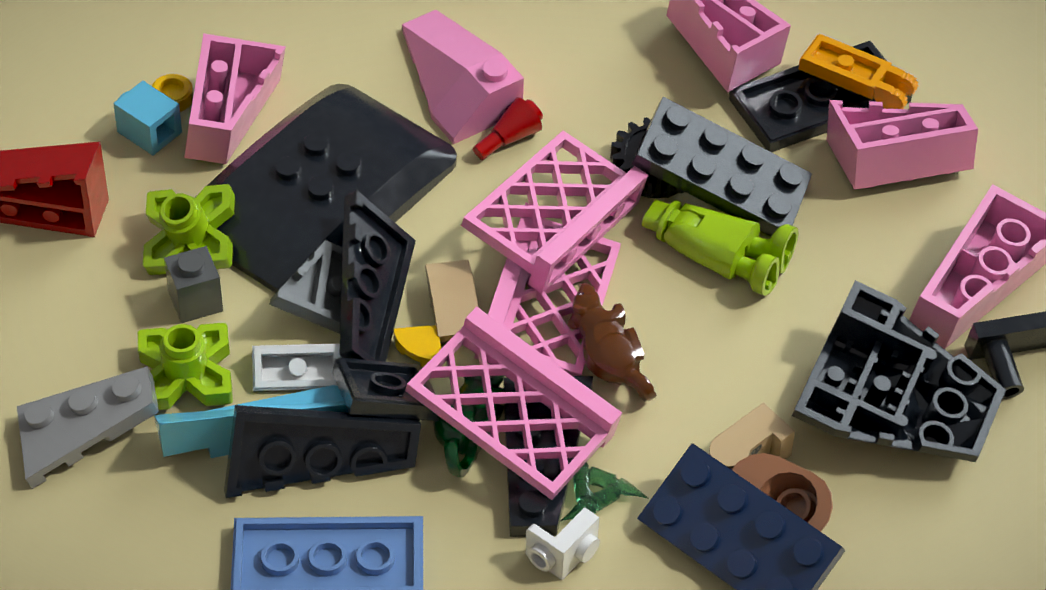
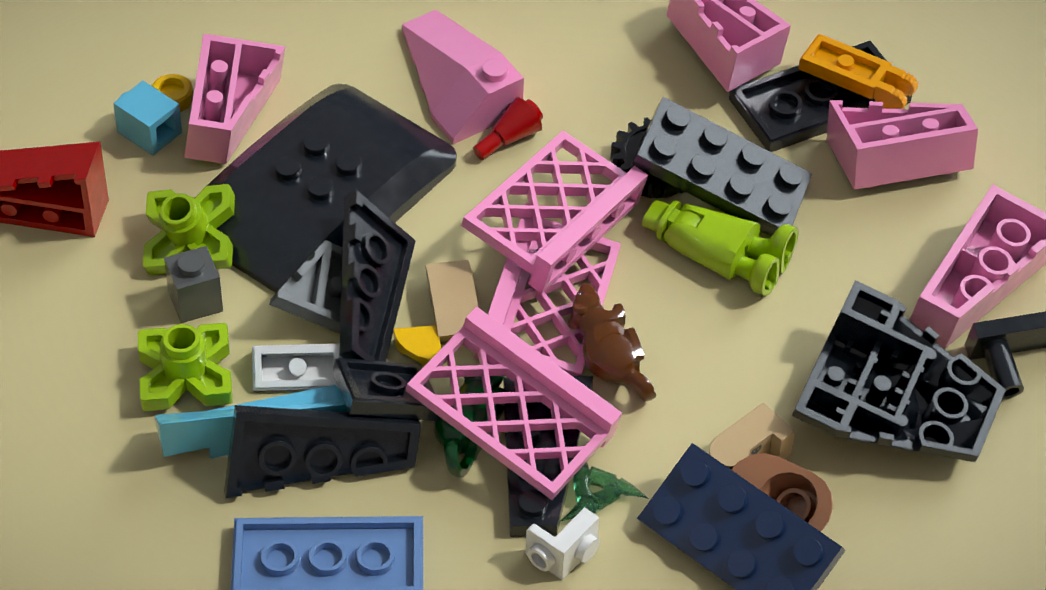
(72, 421): light grey wing -> none

